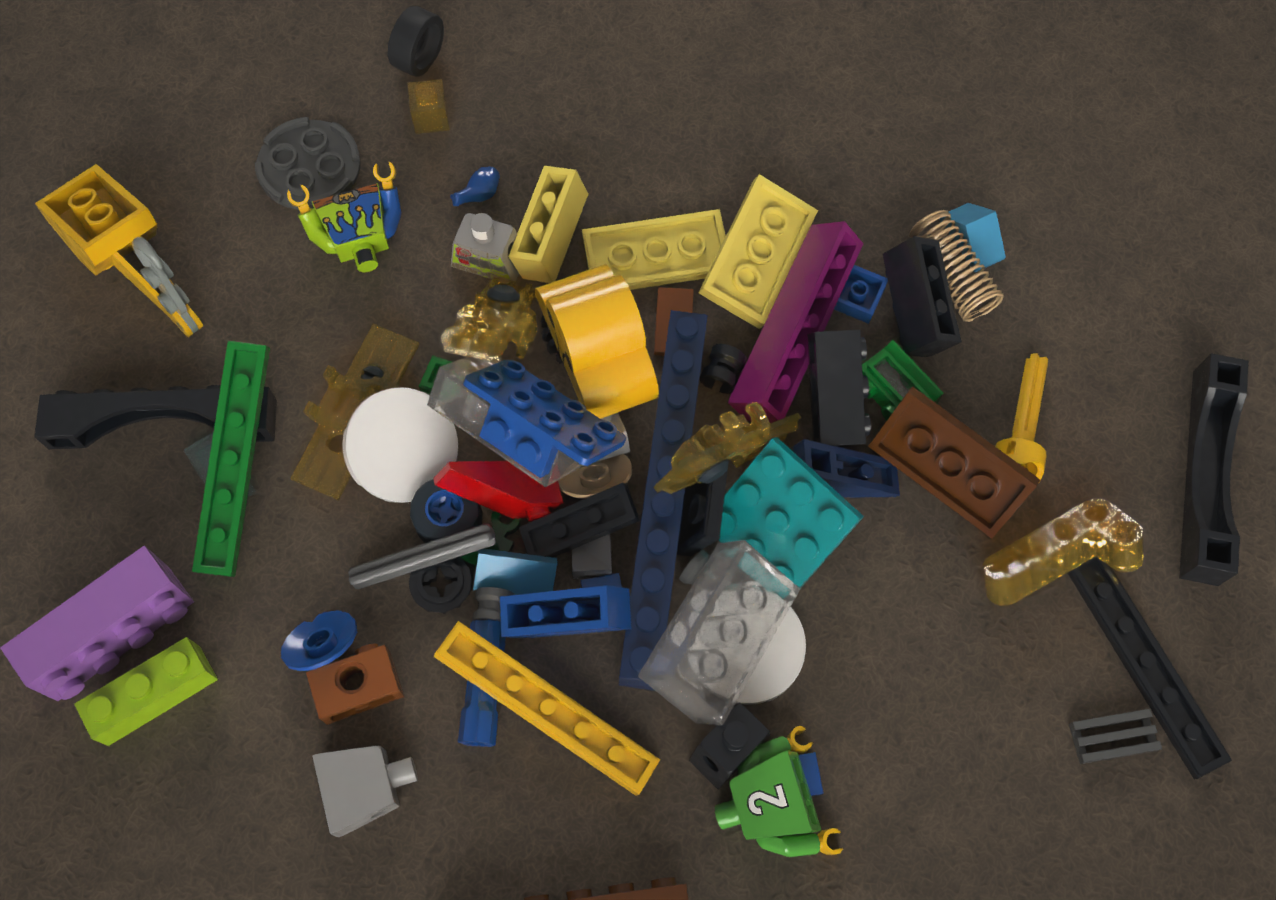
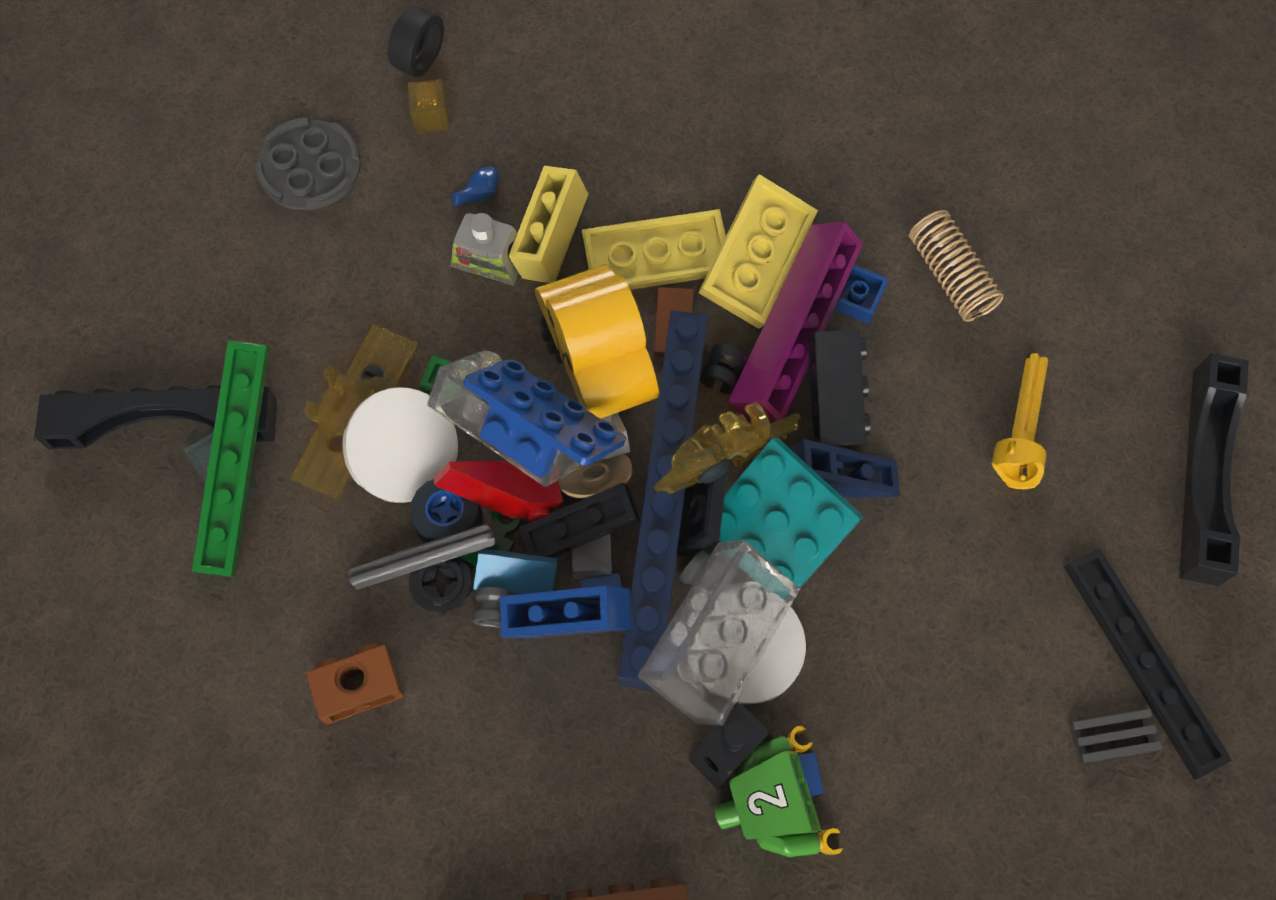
(98, 626): medium lavender brick -> none
(107, 223): yellow slope -> none
(145, 692): lime brick -> none
(319, 641): blue dish -> none
(353, 222): torso -> none
(359, 785): light grey torso -> none
(480, 714): blue axle -> none
(494, 320): clear yellow piece -> none
(547, 708): yellow tile -> none
(892, 375): green window -> none
(921, 297): black brick -> none
(953, 462): reddish brown plate -> none
(982, 232): dark azure slope -> none
(1062, 545): clear yellow beam -> none

